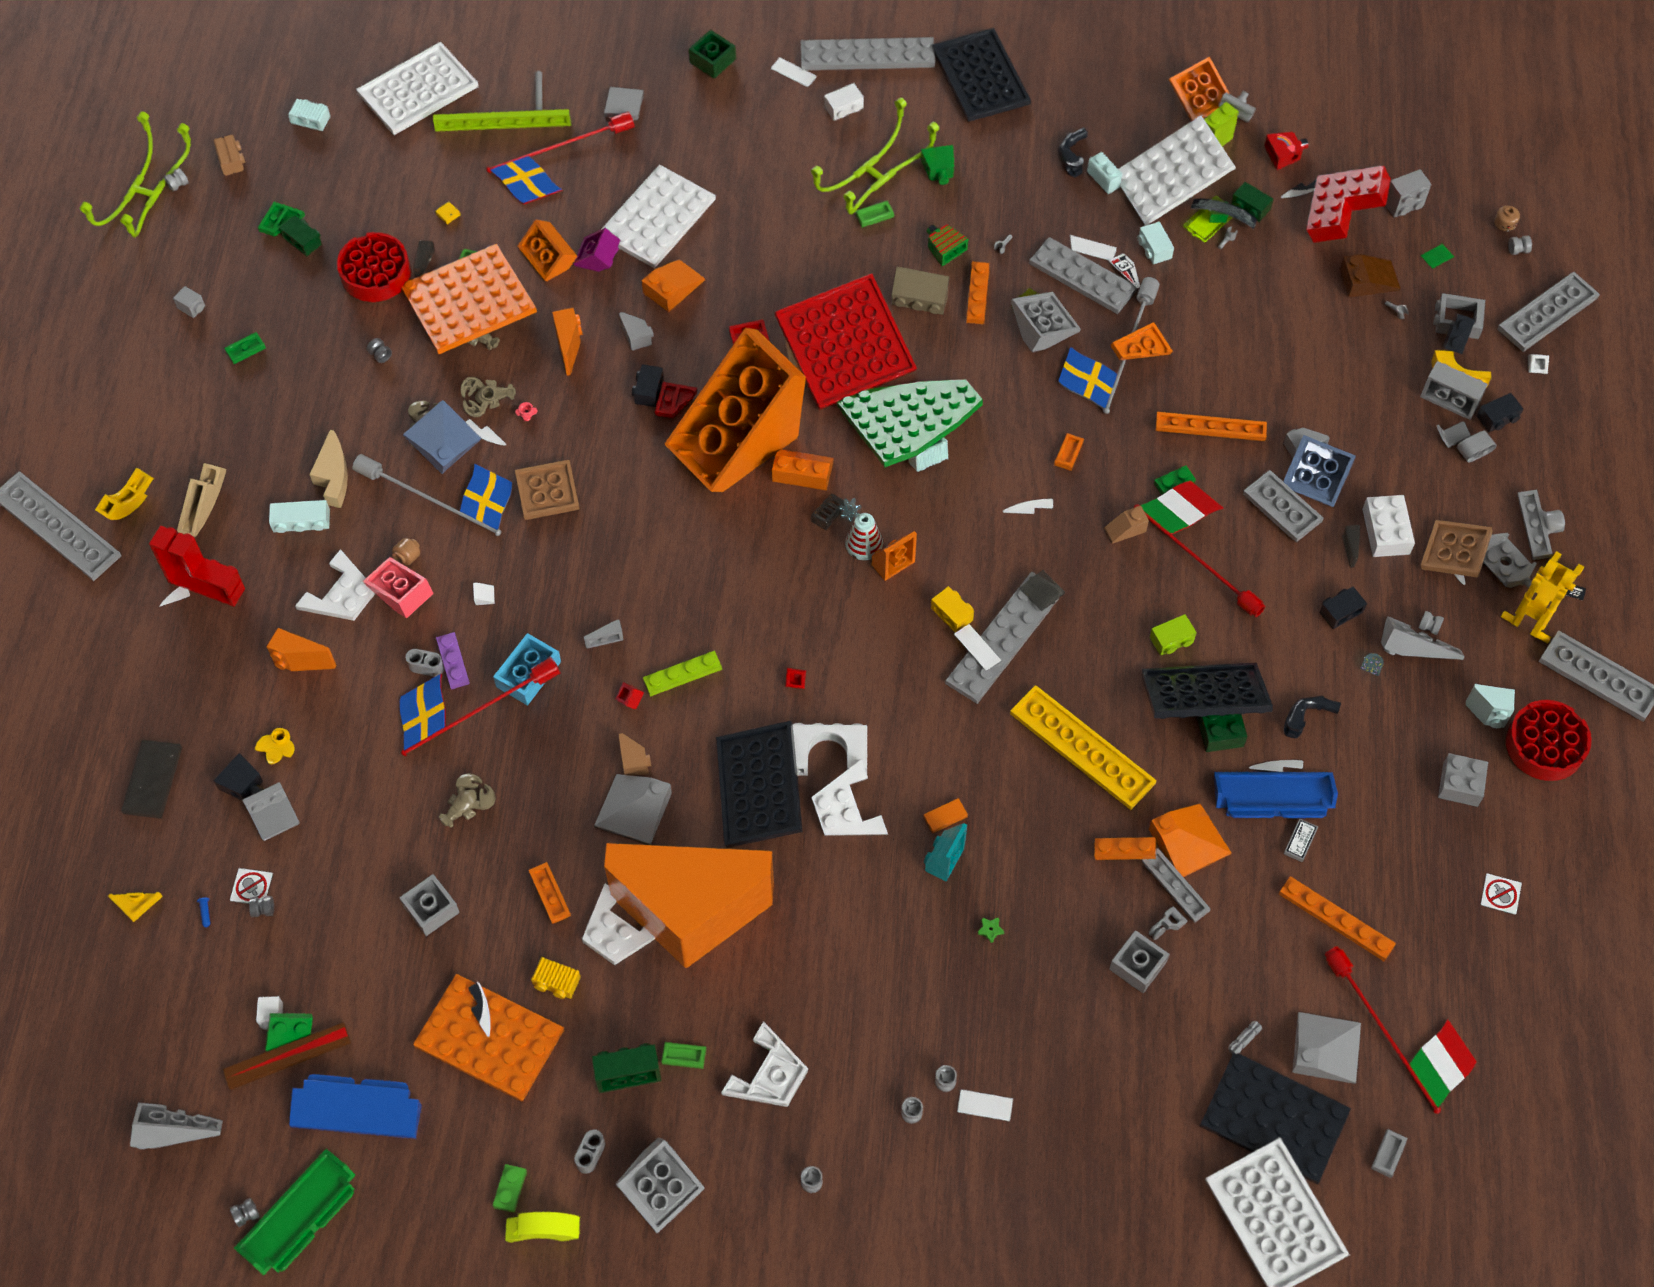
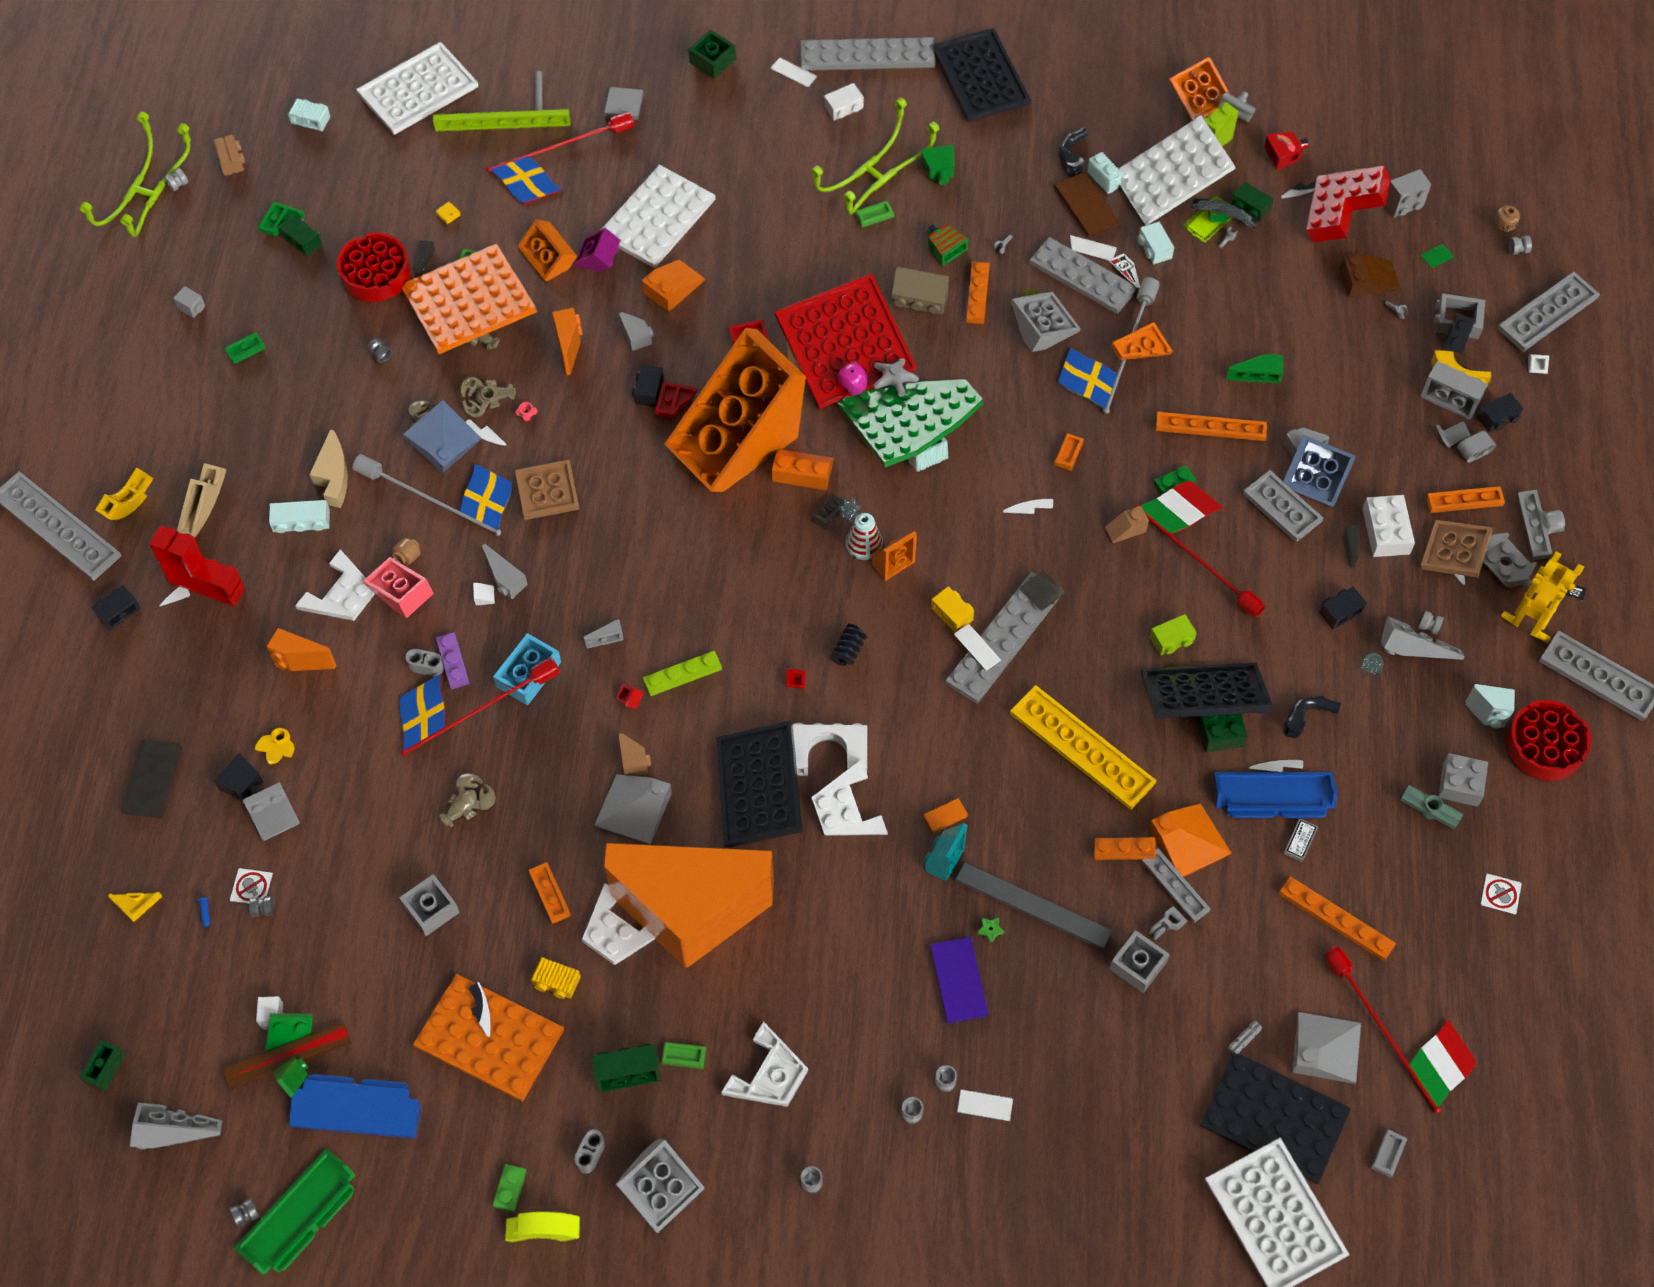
(102, 1066): none -> dark green brick
(116, 607): none -> black brick
(291, 1075): none -> green slope
(507, 577): none -> light grey slope
(848, 645): none -> black piece
(853, 381): none -> dark pink helmet
(894, 375): none -> light grey animal
(959, 980): none -> dark purple tile
(1034, 906): none -> dark grey tile
(1086, 204): none -> reddish brown tile
(1264, 368): none -> green slope
(1441, 813): none -> sand green piece
(1465, 499): none -> orange plate

